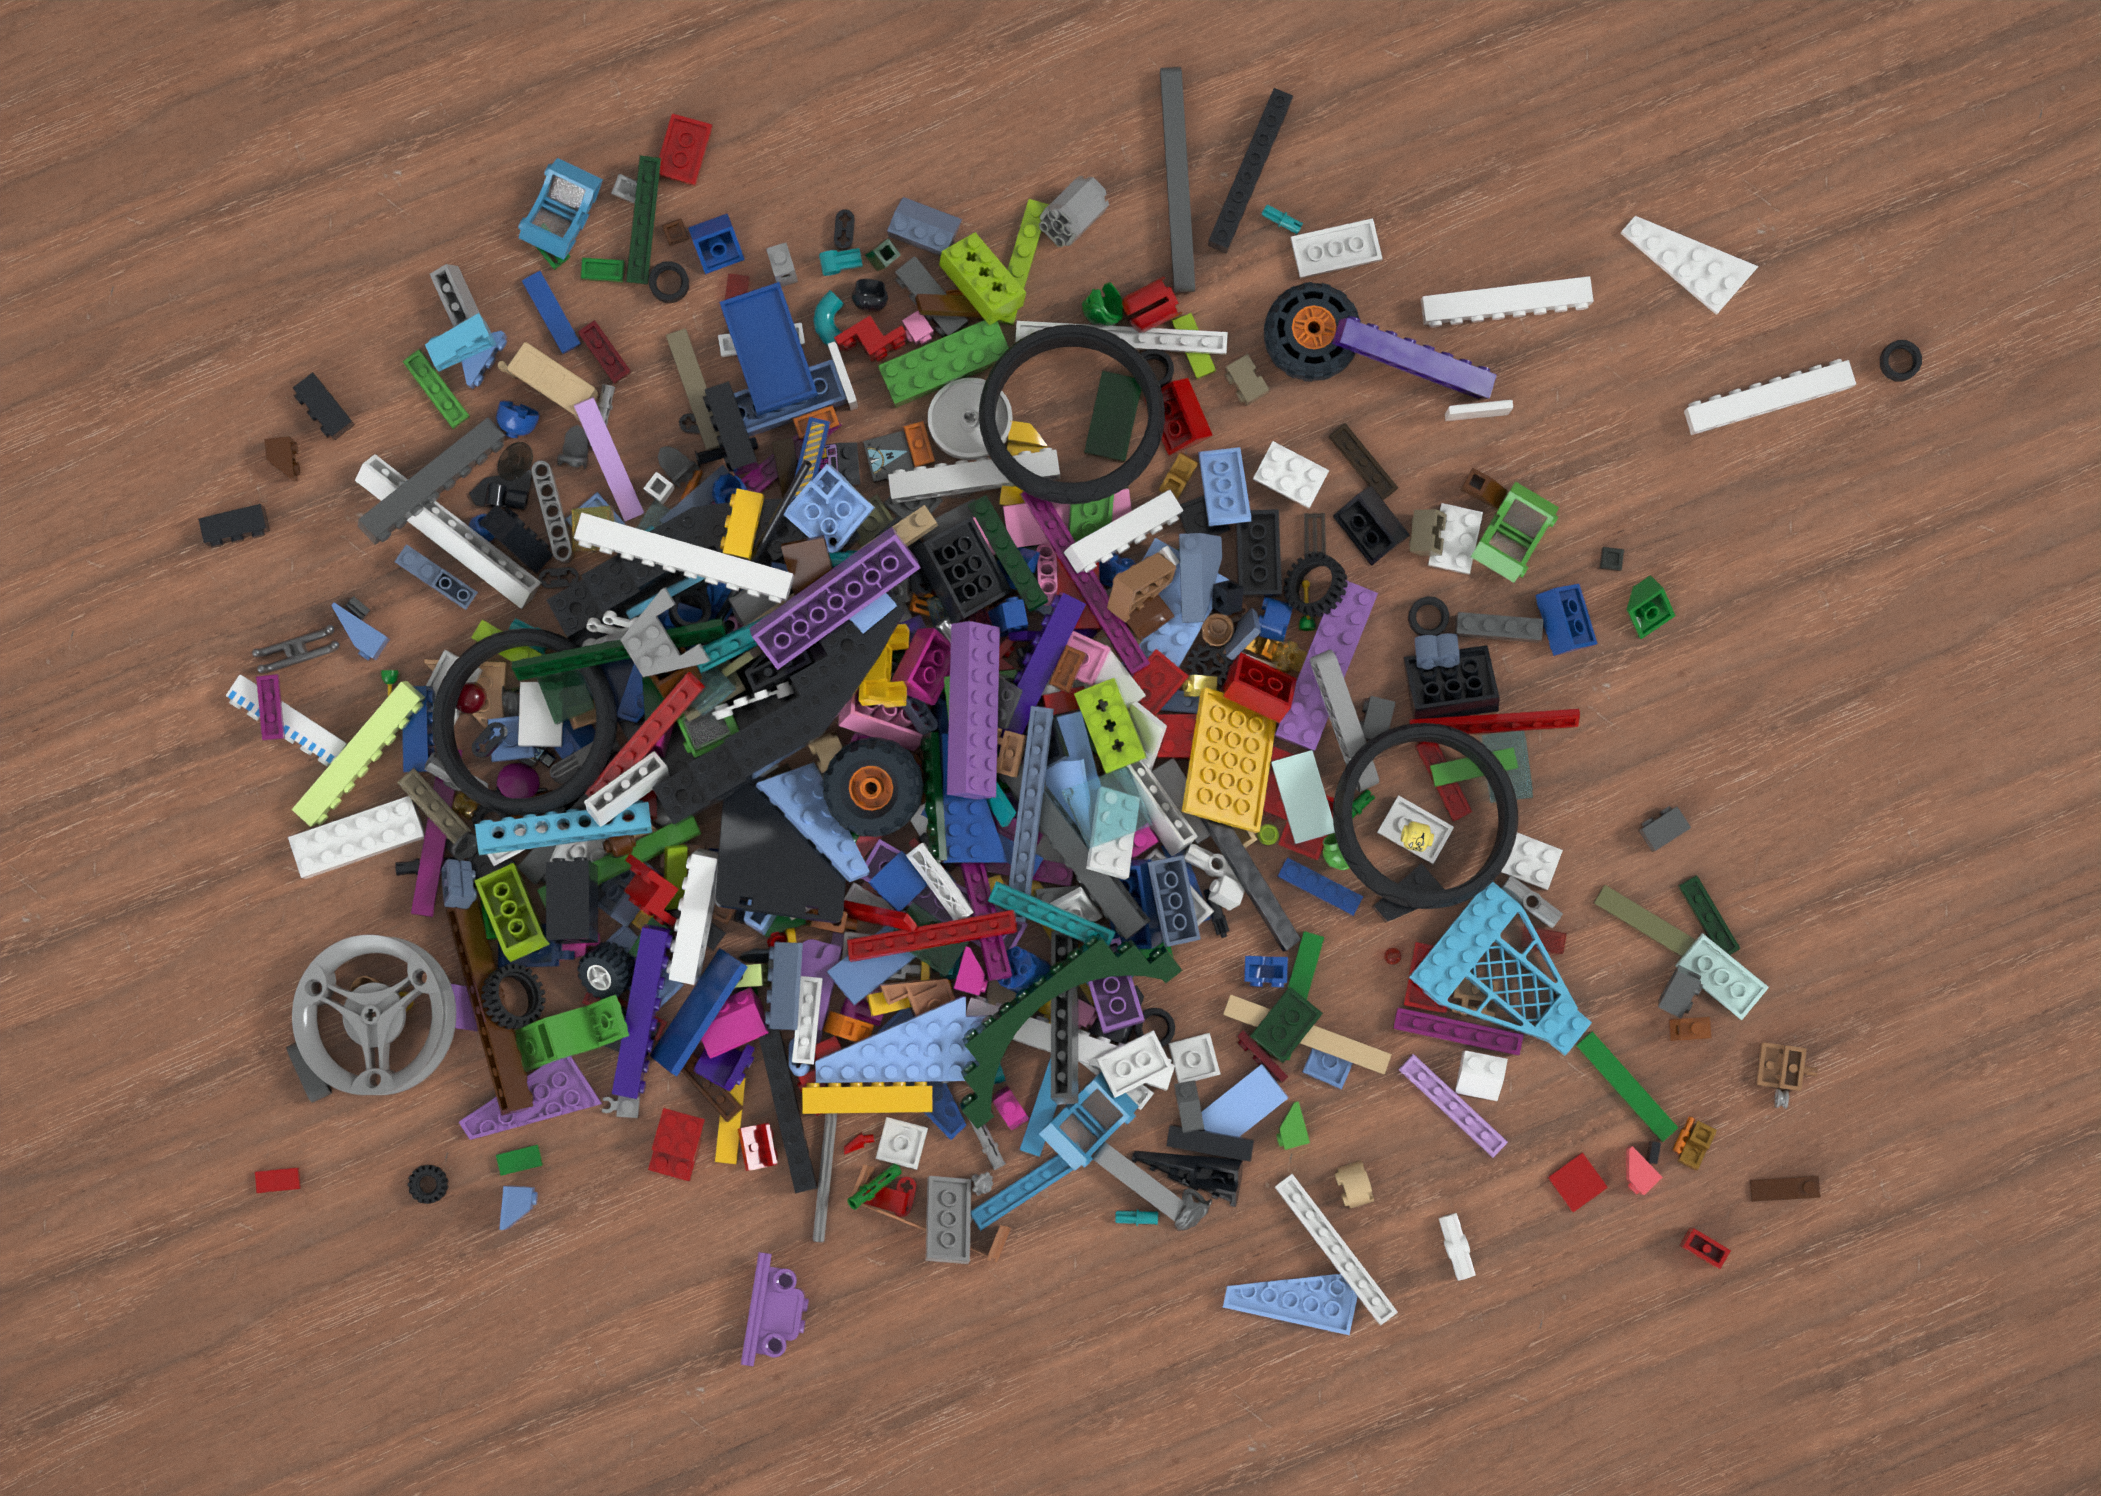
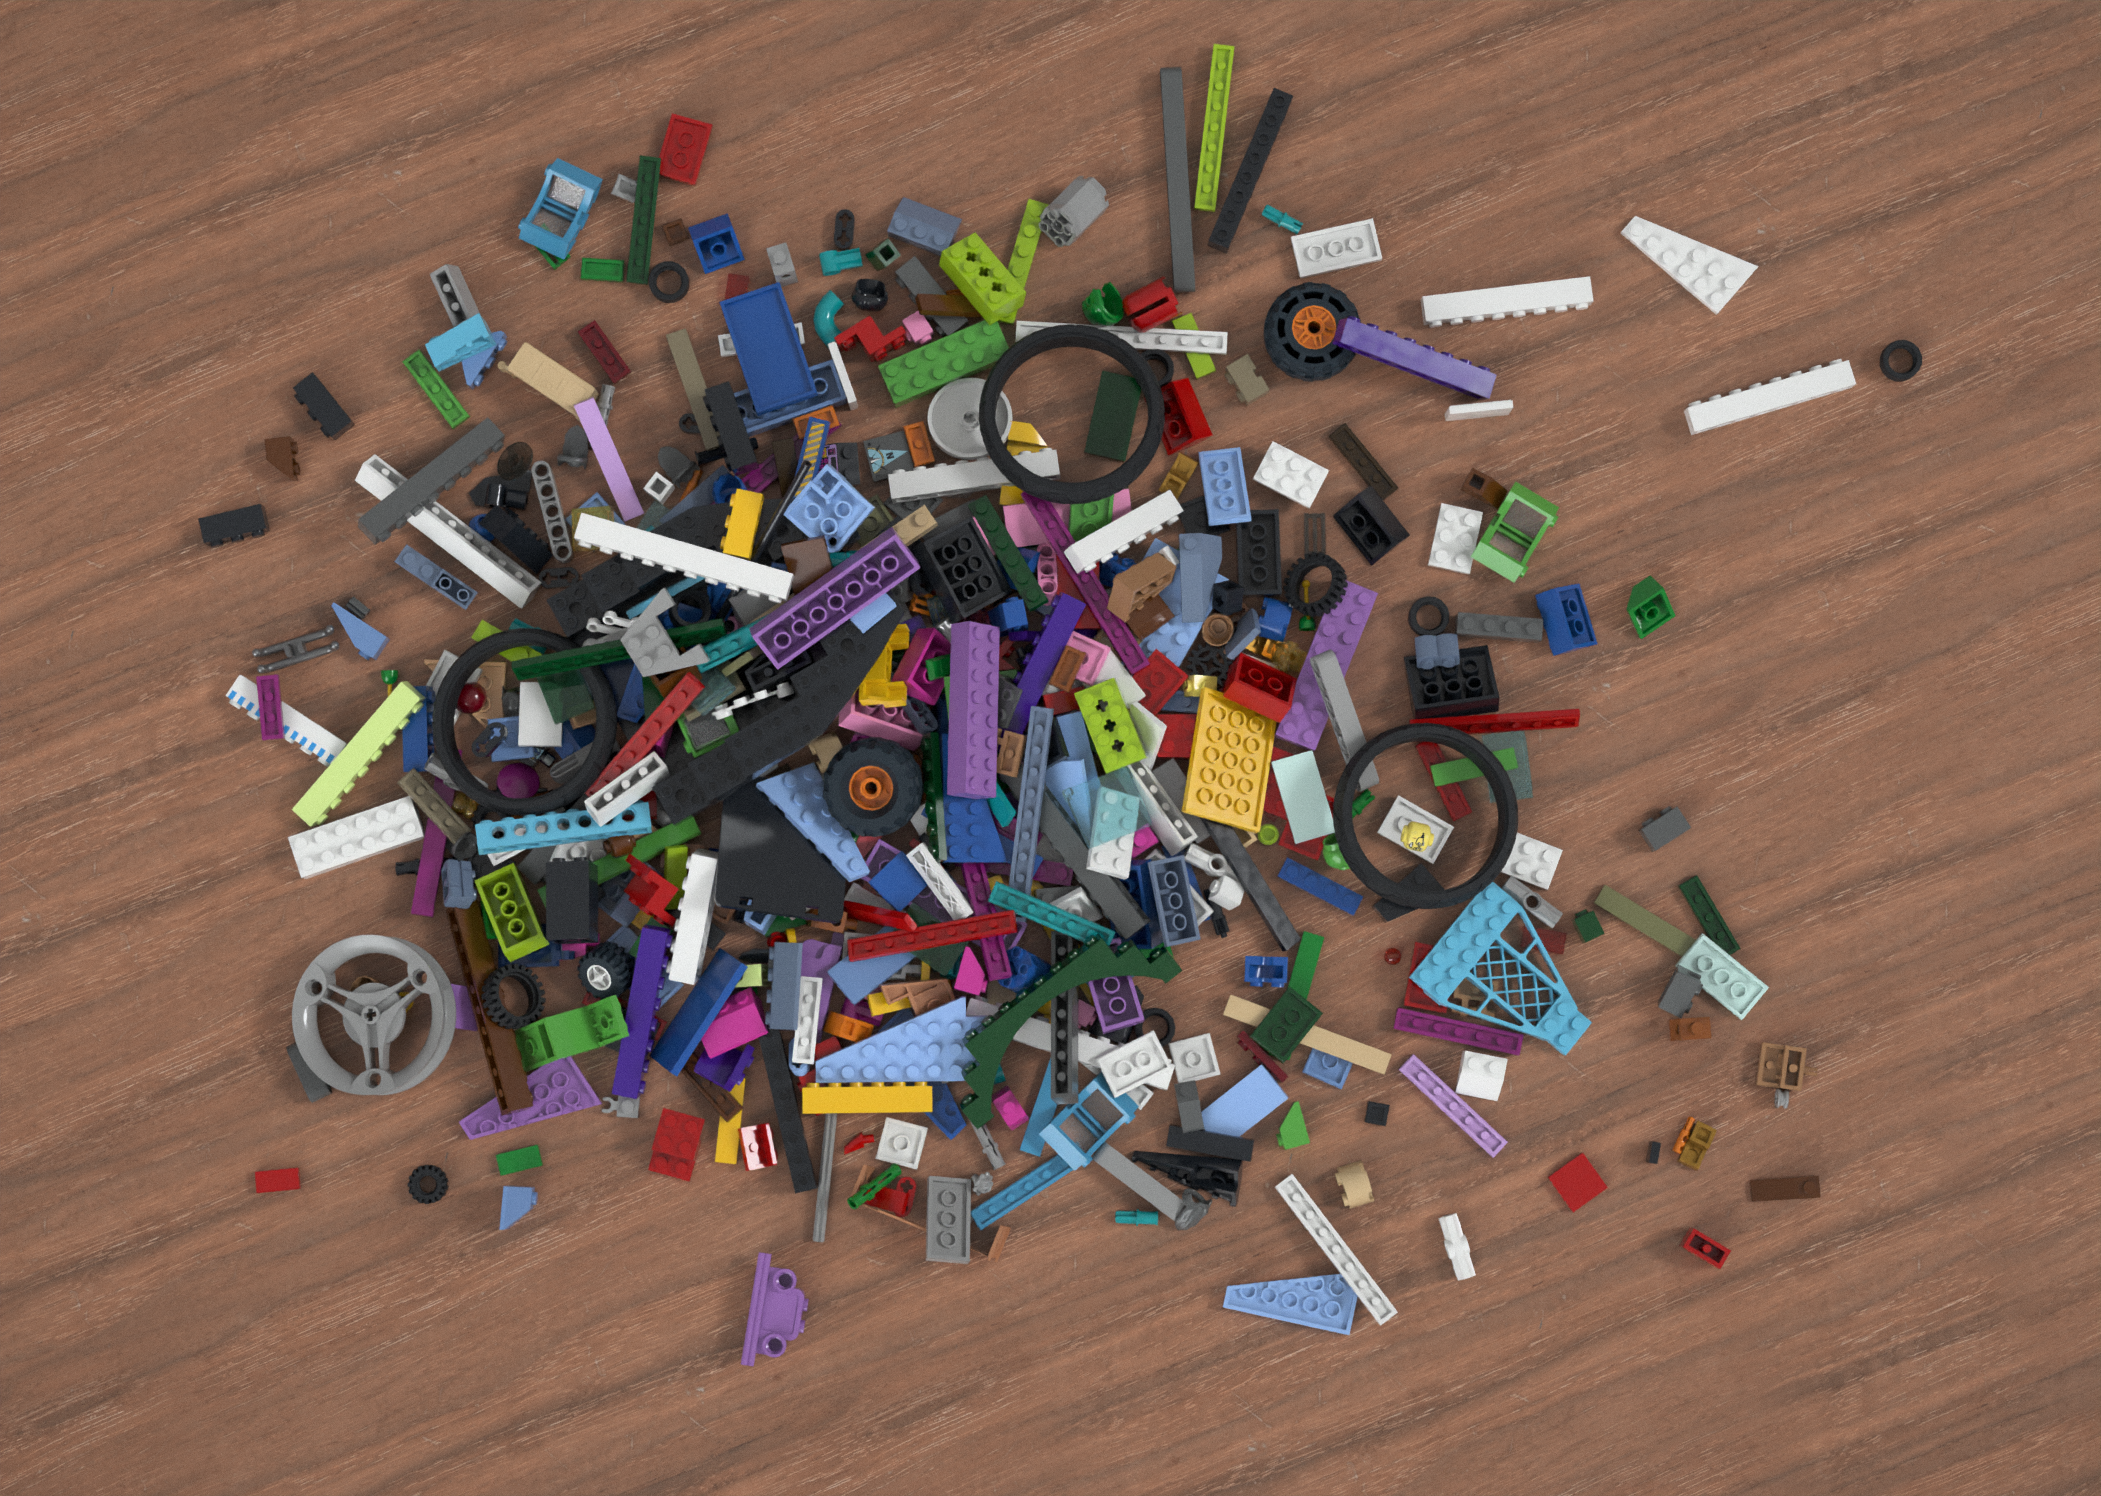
(516, 419): blue cylinder -> none
(551, 312): blue tile -> none
(938, 667): none -> green tile
(1214, 127): none -> lime plate
(1376, 1113): none -> black tile
(1377, 716): dark grey brick -> none
(1426, 532): dark tan brick -> none
(1587, 925): none -> dark green brick
(1611, 558): pearl dark grey tile -> none
(1627, 1086): green tile -> none
(1639, 1172): coral slope -> none

